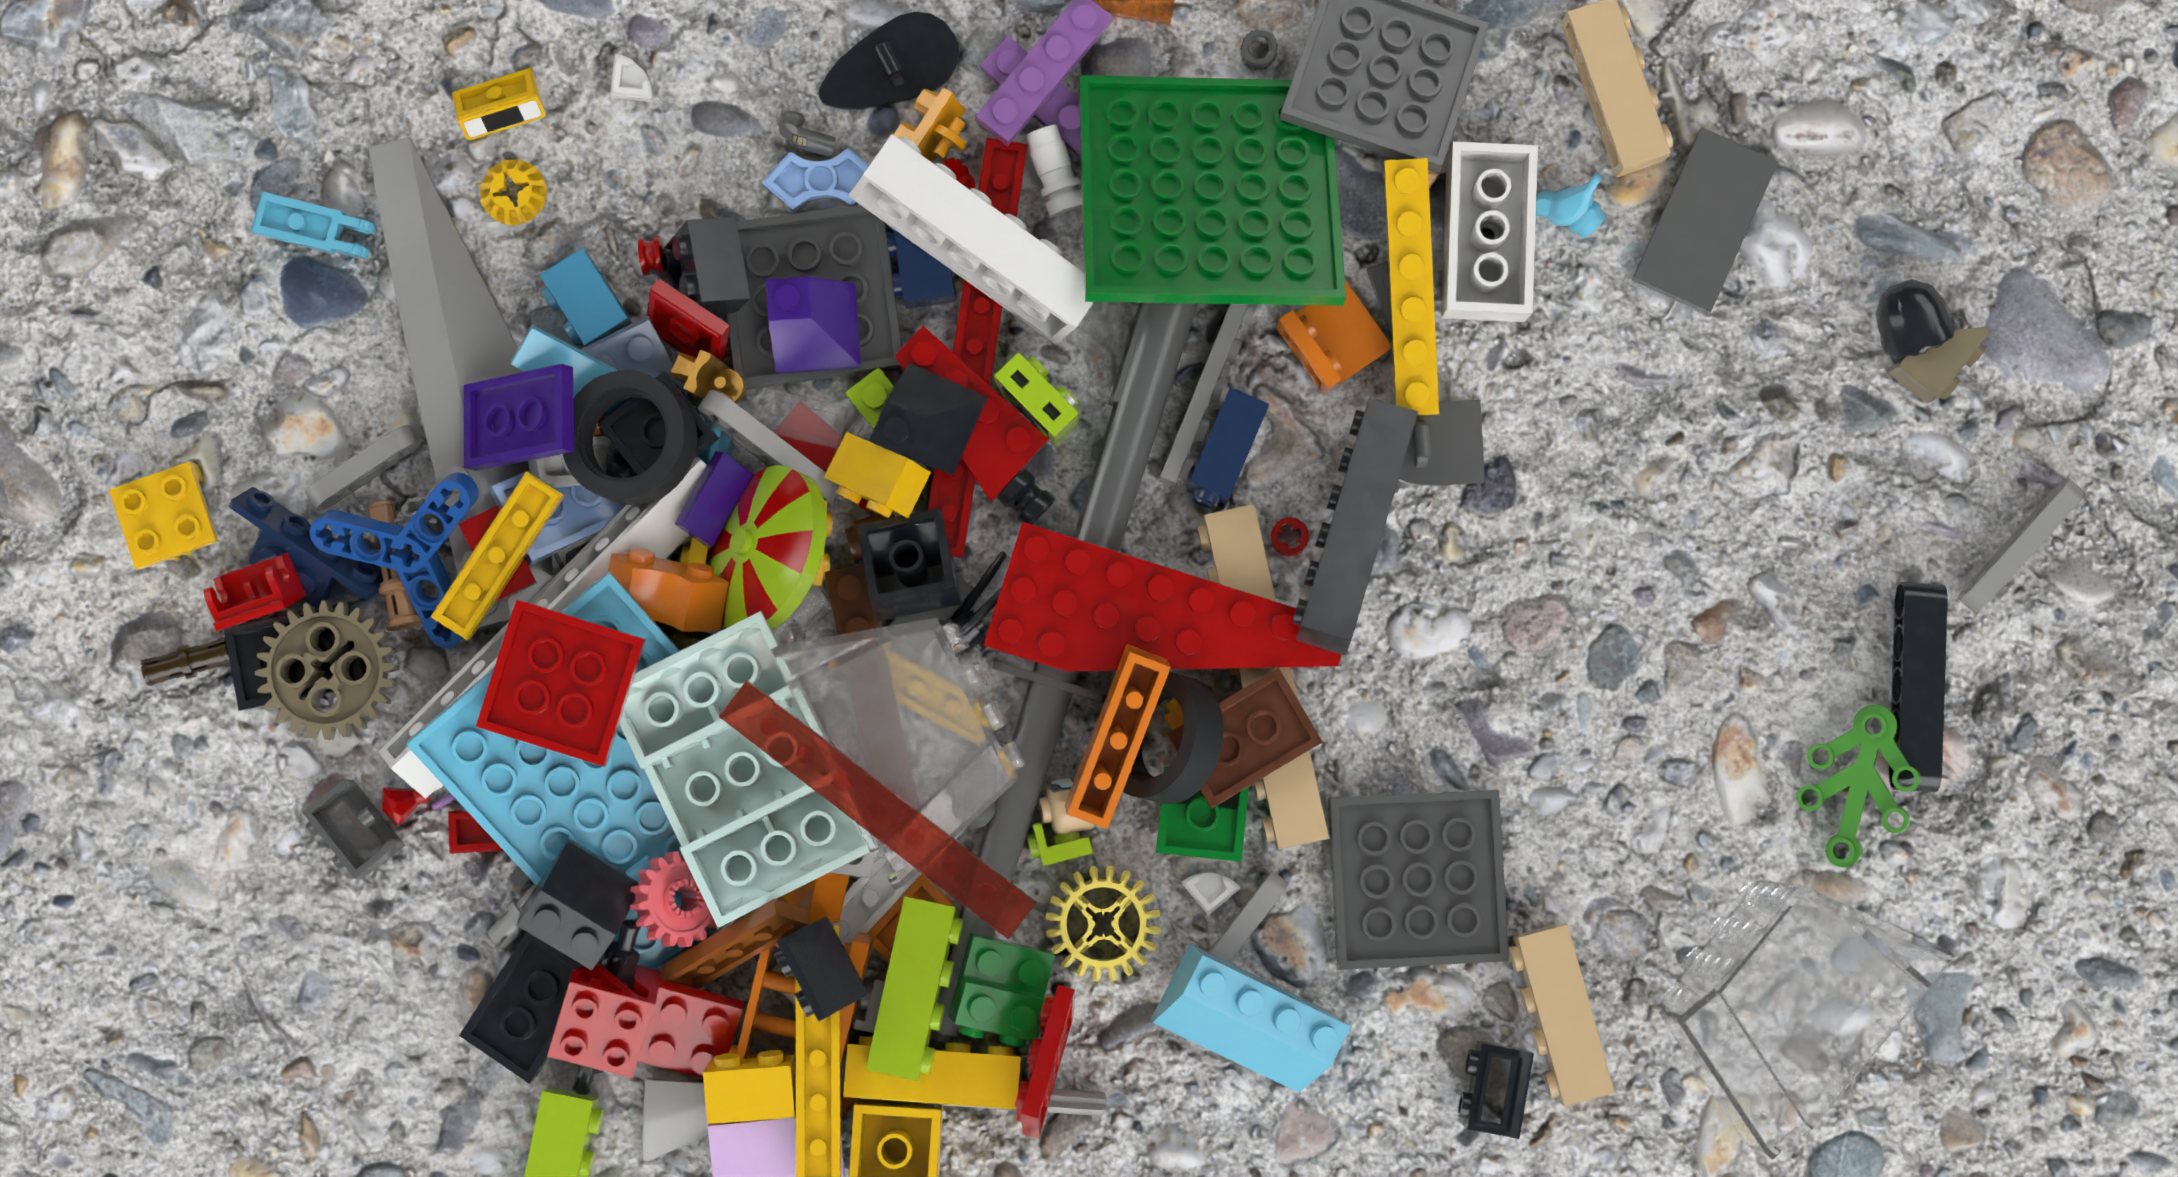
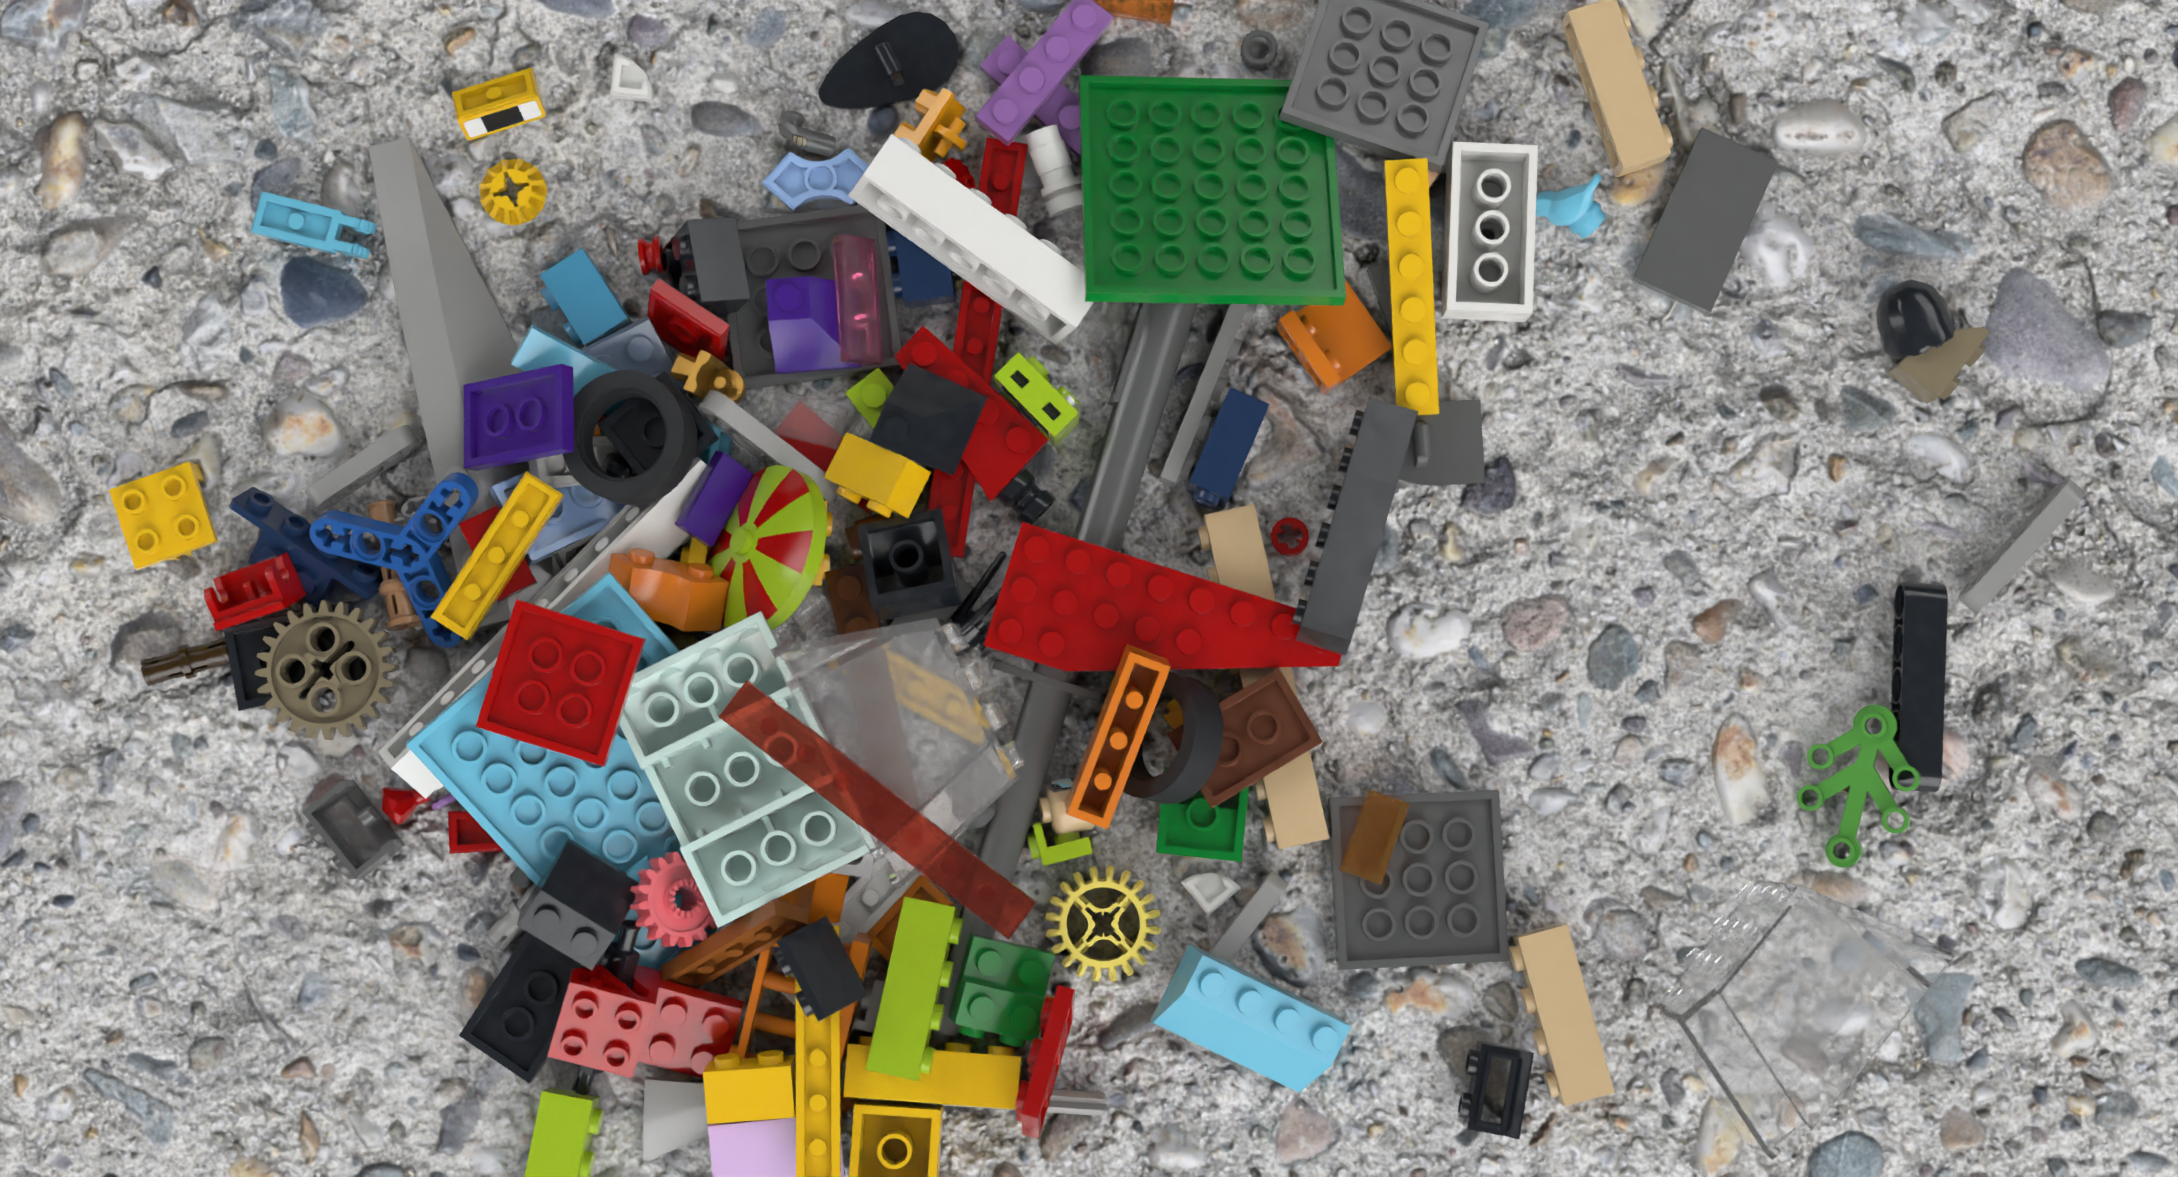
(857, 300): none -> clear pink tile
(1374, 836): none -> clear orange tile

